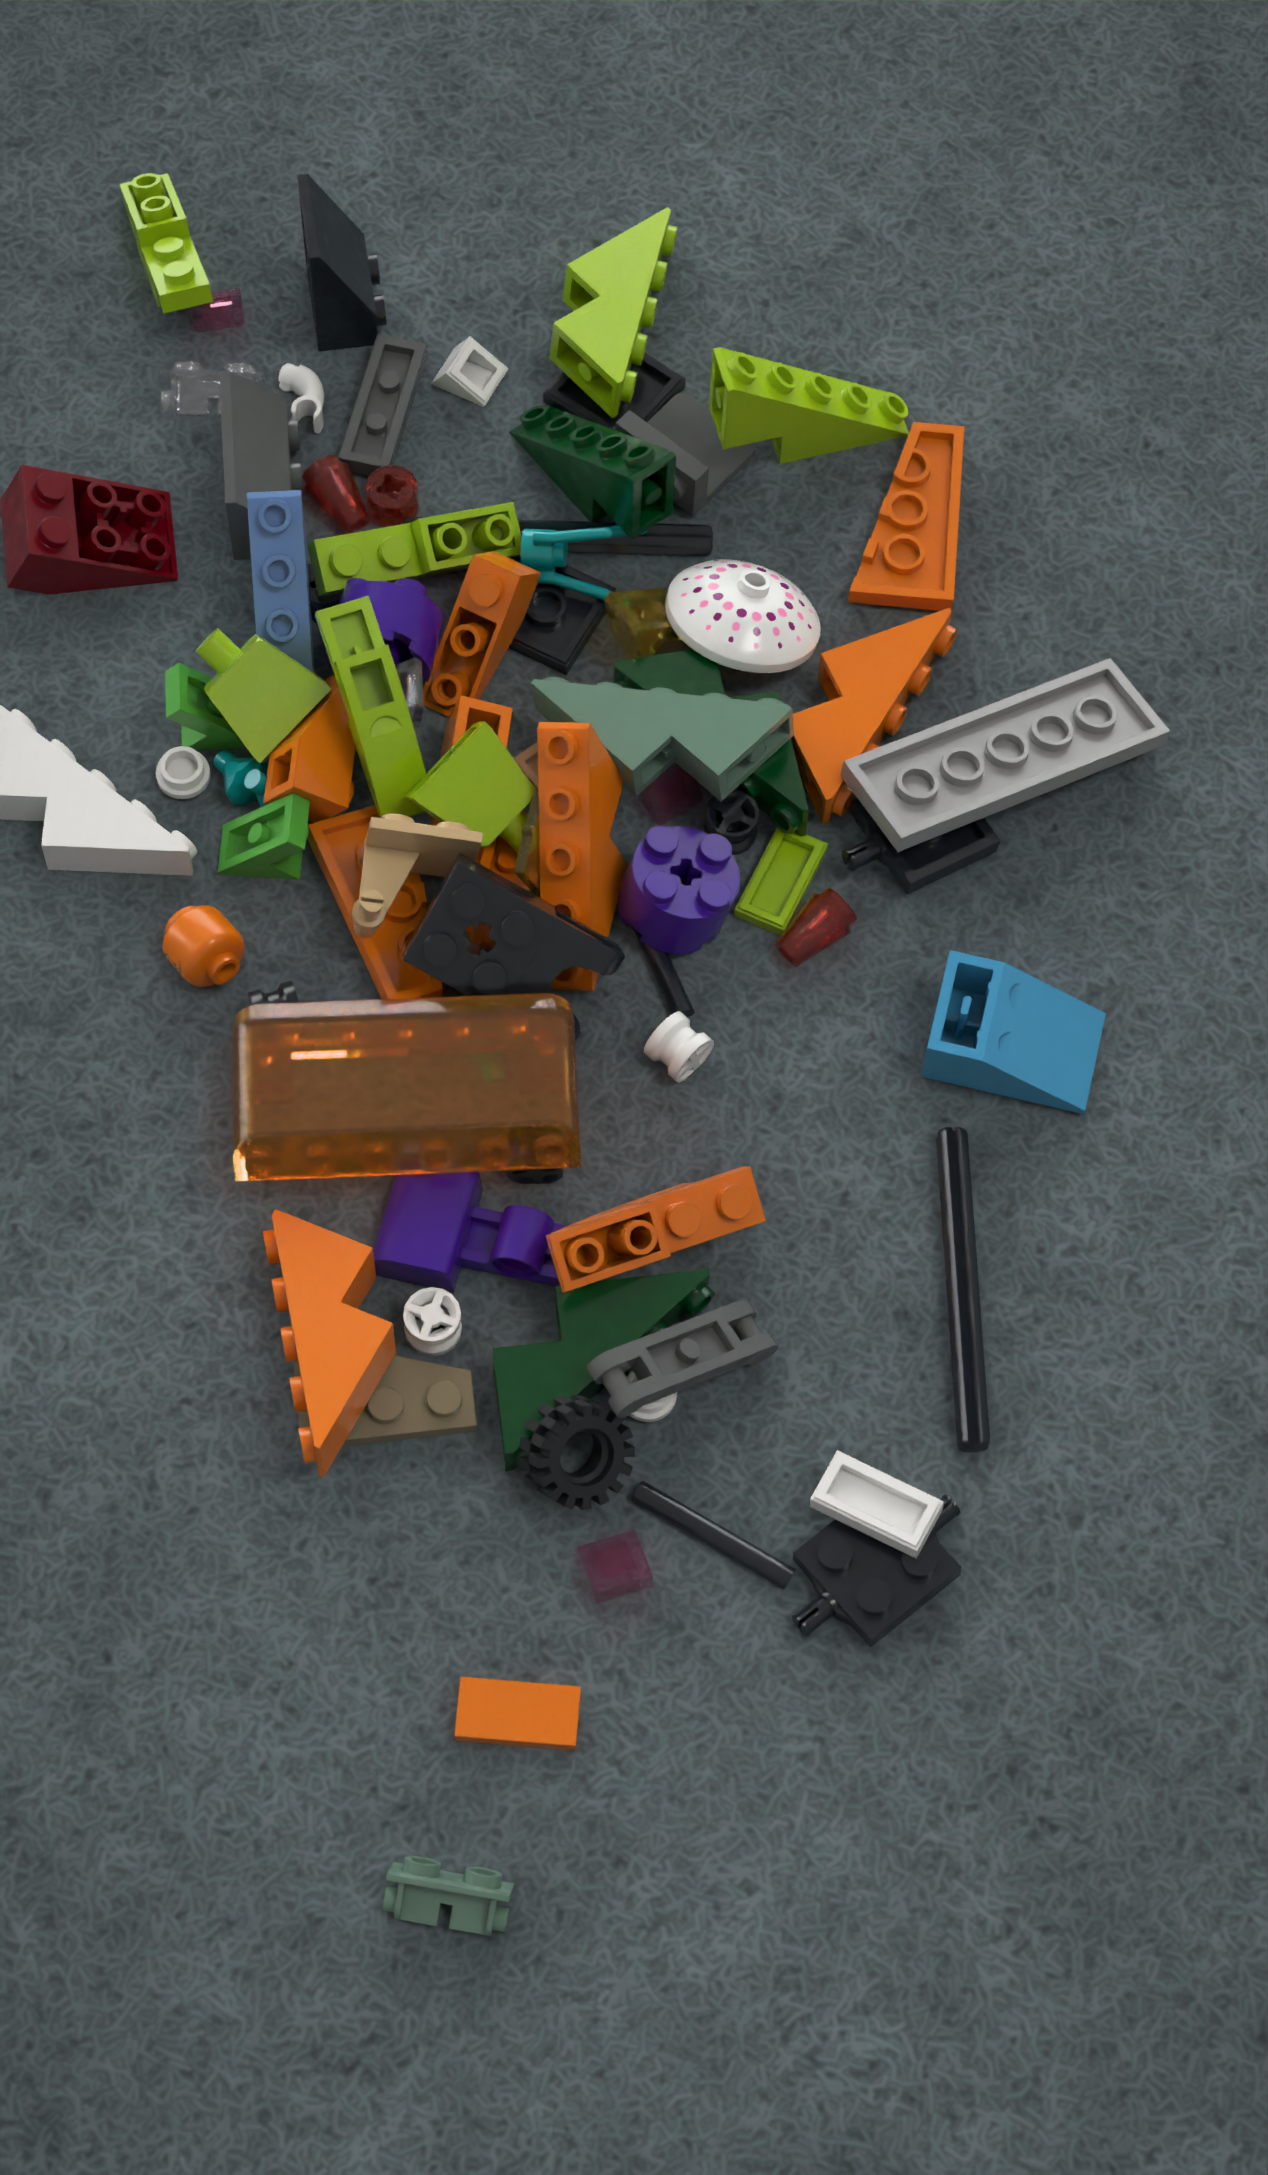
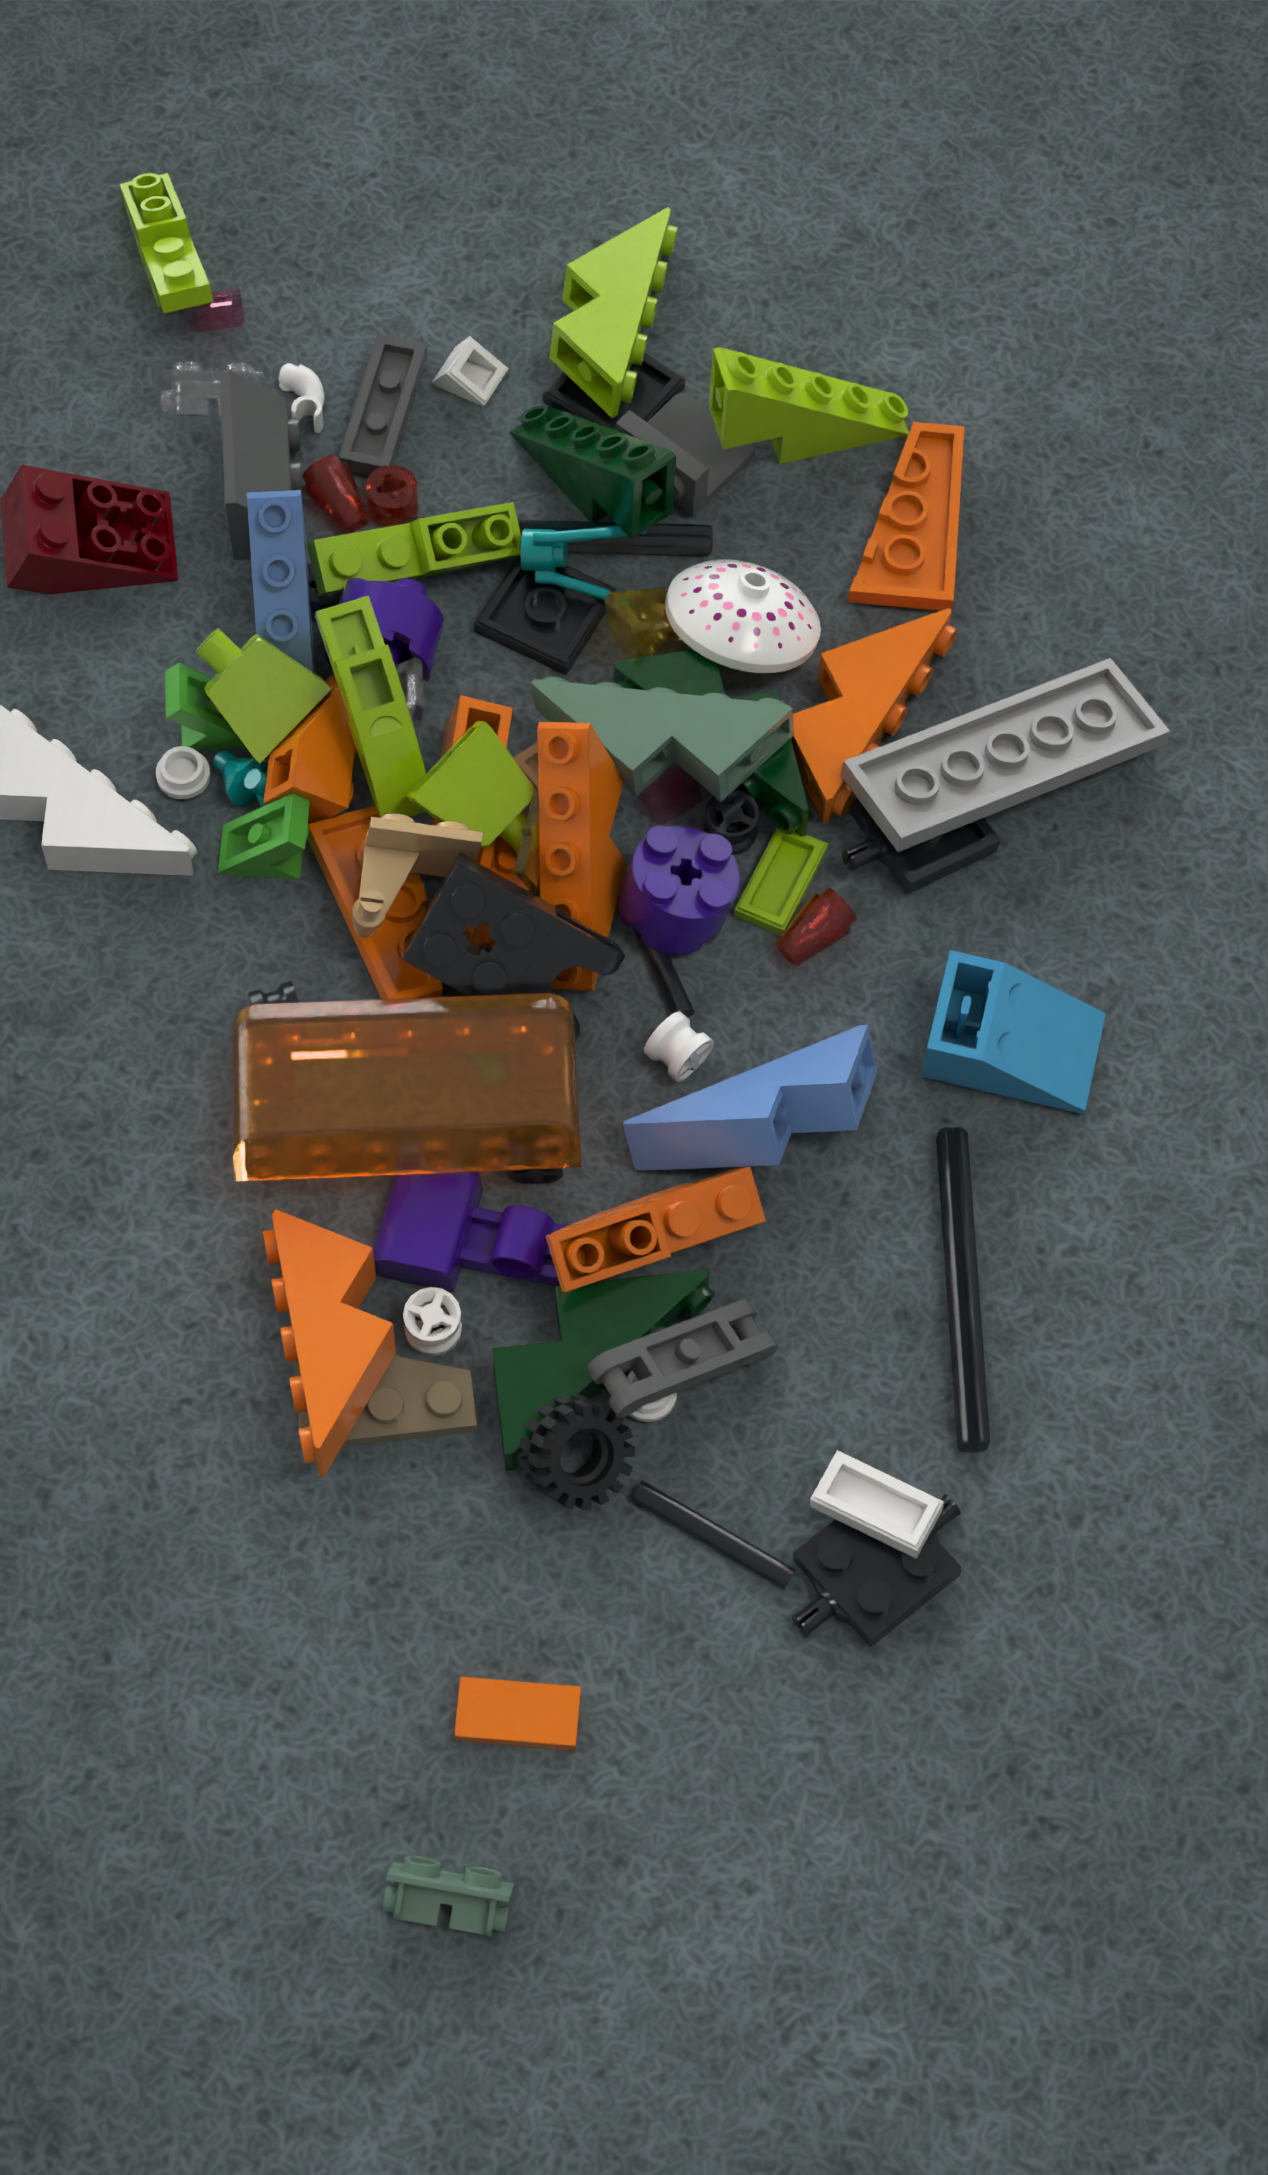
(201, 944): orange head -> none
(338, 273): black slope -> none
(479, 629): orange slope -> none
(615, 1566): clear pink slope -> none
(755, 1112): none -> medium blue slope

